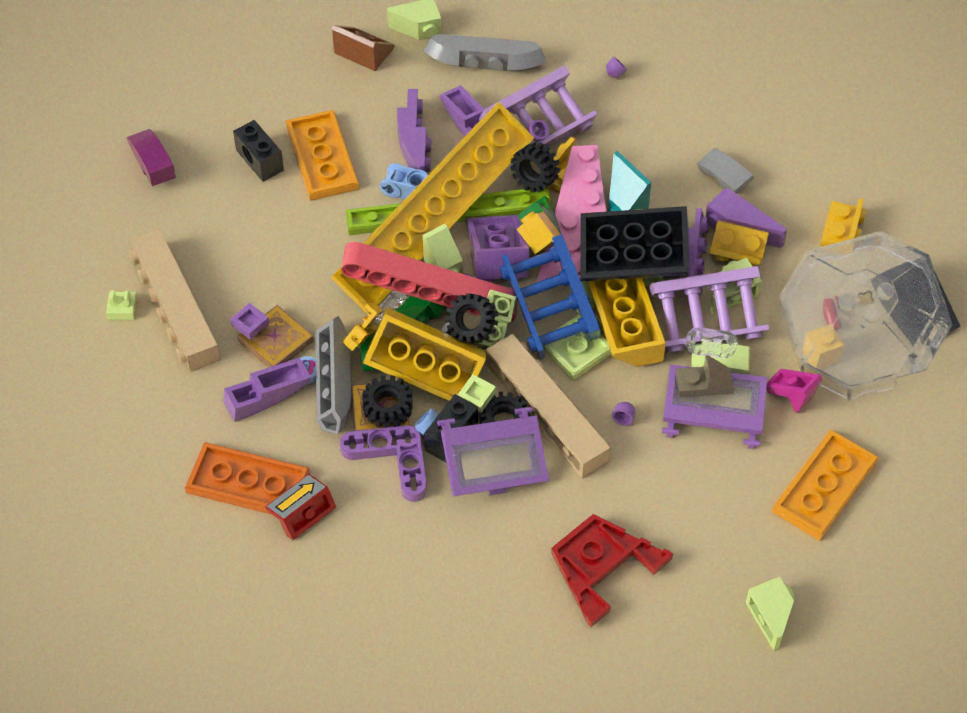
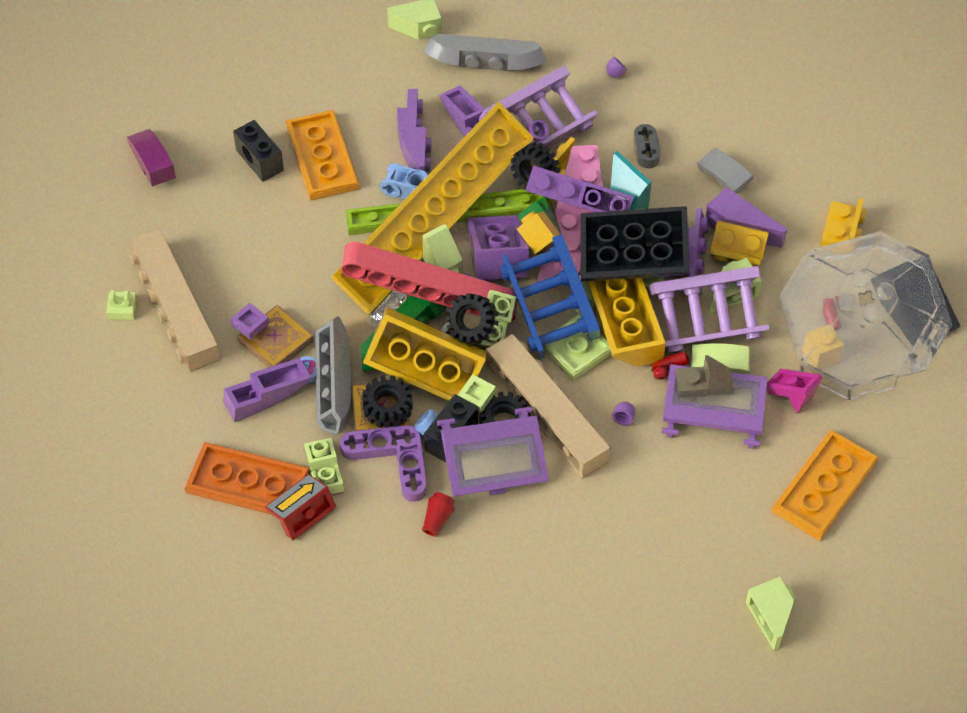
(324, 464): none -> yellowish green slope
(360, 46): dark orange slope -> none
(363, 331): yellow piece -> none
(437, 513): none -> red cone
(576, 192): none -> medium lavender slope
(596, 551): red wing -> none
(651, 145): none -> dark grey beam
(661, 366): none -> red arm
(711, 342): clear beam -> none

